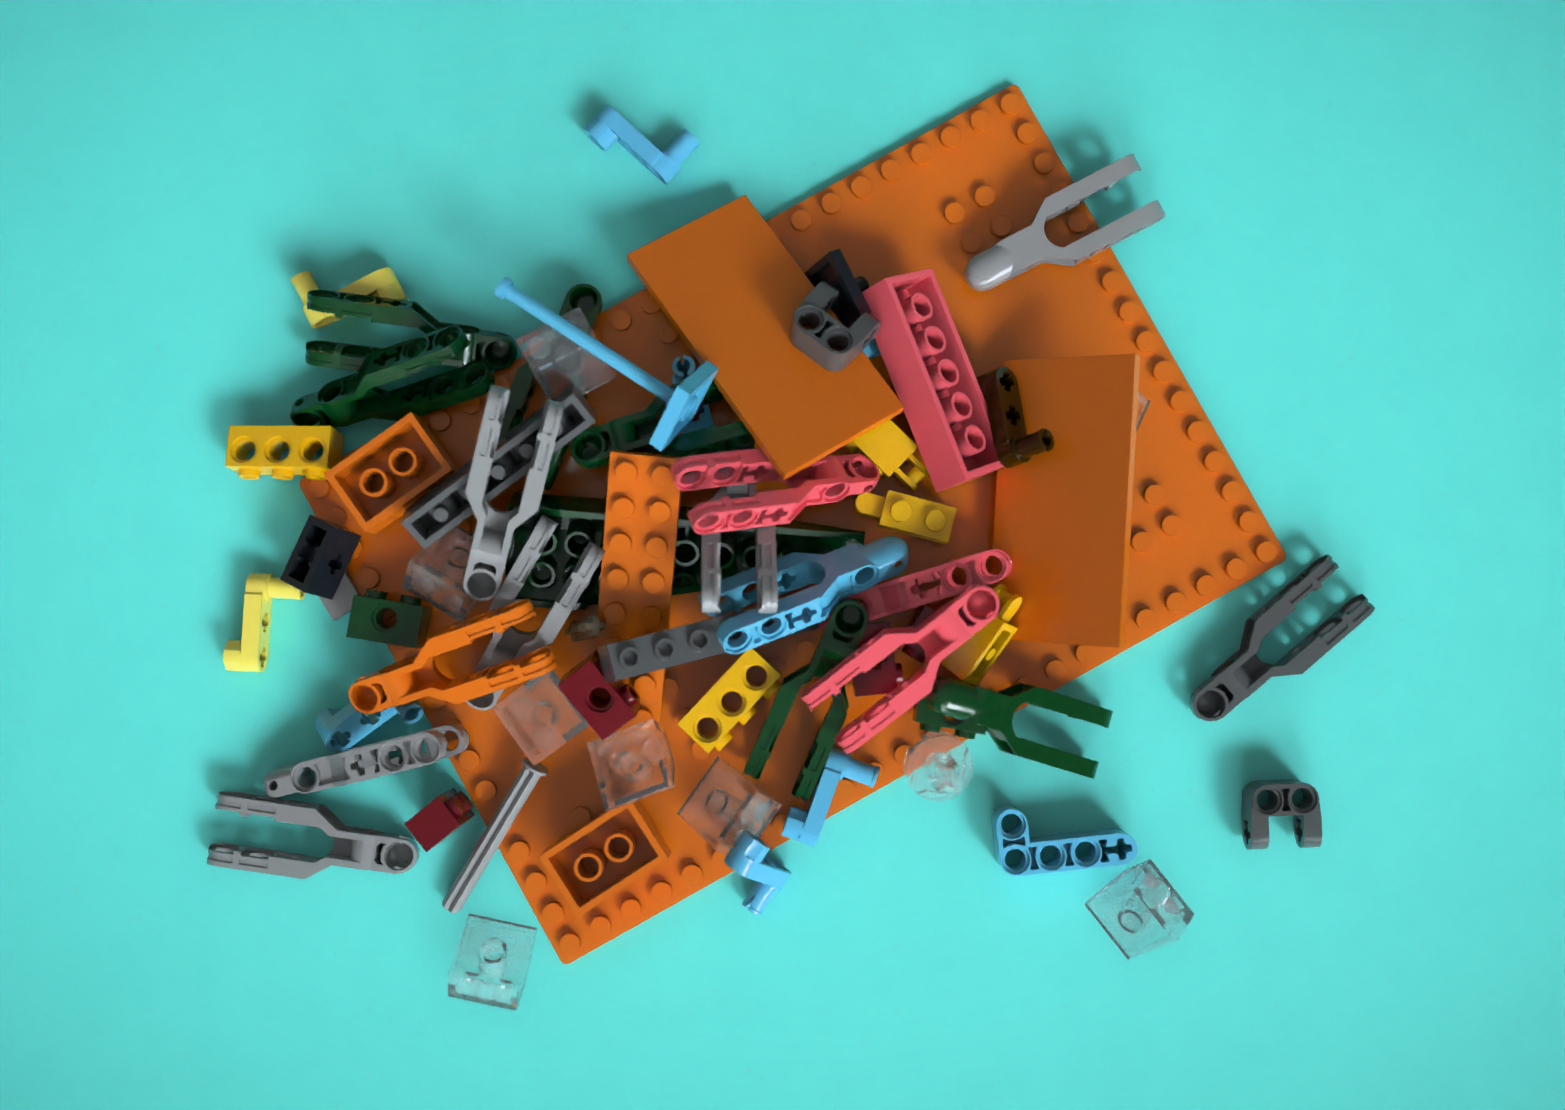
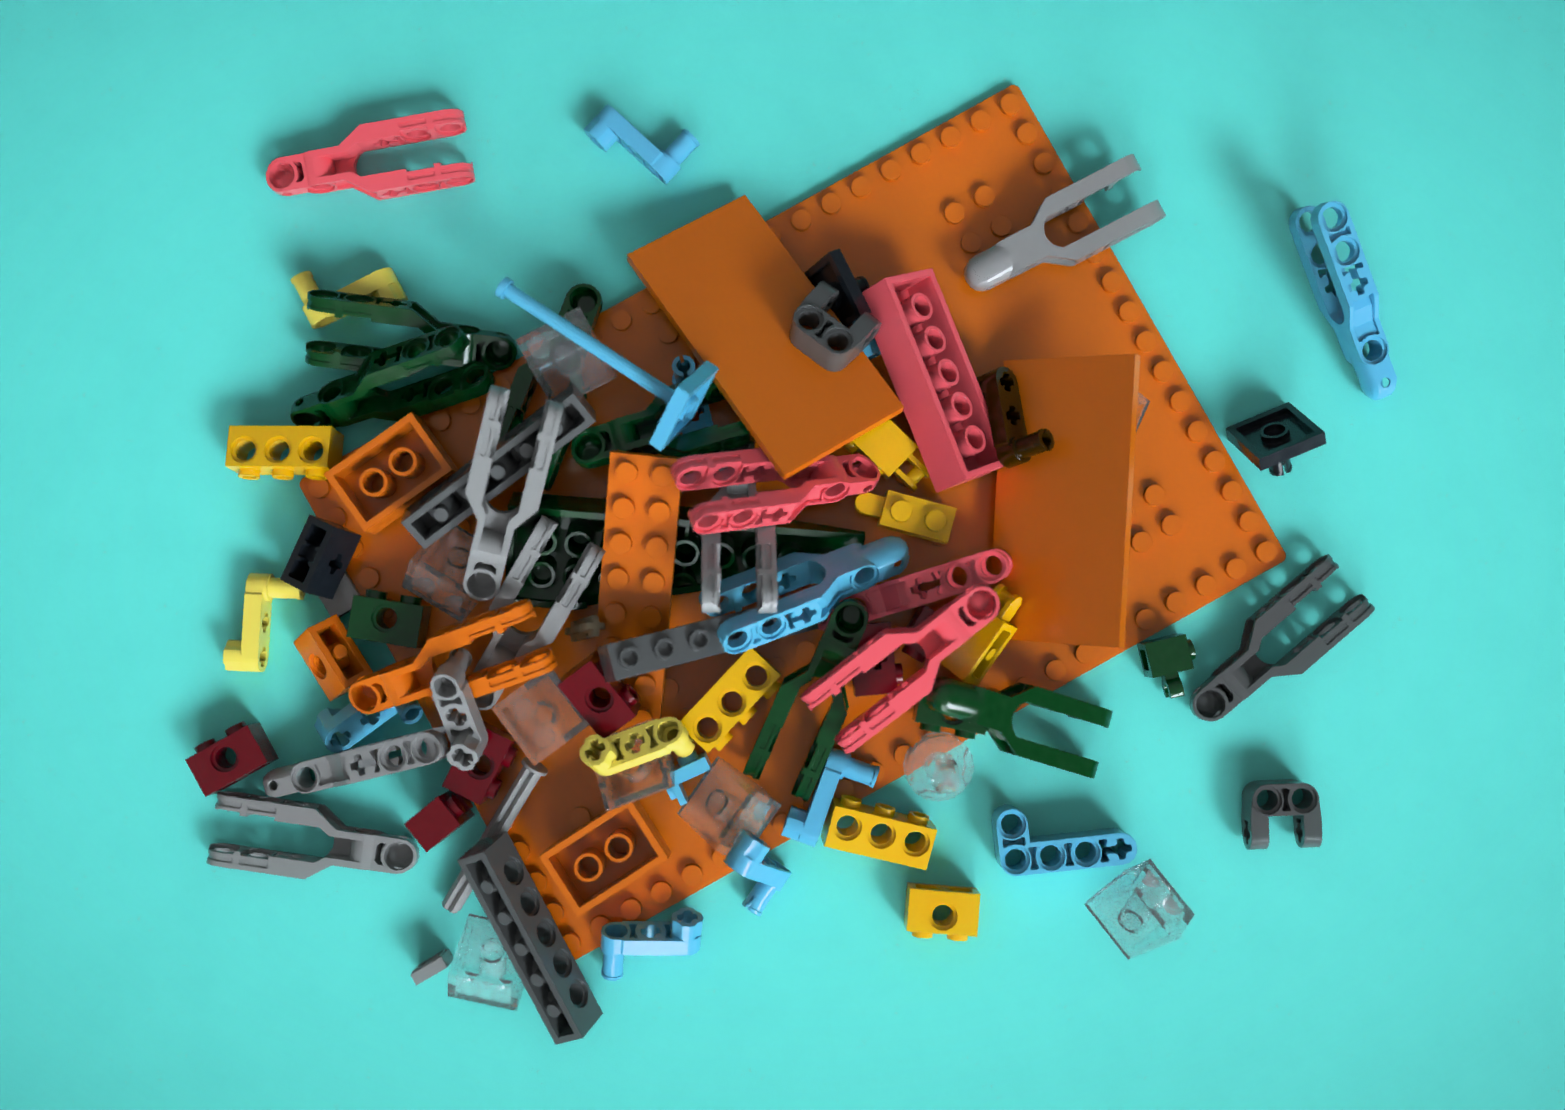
(210, 762): none -> dark red brick
(332, 656): none -> orange brick
(336, 166): none -> coral piece
(432, 966): none -> light grey tile
(451, 691): none -> light grey beam
(478, 785): none -> dark red brick
(530, 937): none -> dark grey brick
(614, 754): none -> light yellow beam
(654, 938): none -> medium azure beam
(686, 769): none -> medium azure bracket
(887, 847): none -> yellow brick
(924, 898): none -> yellow brick
(1166, 658): none -> dark green brick
(1276, 437): none -> black tile
(1349, 312): none -> medium azure piece

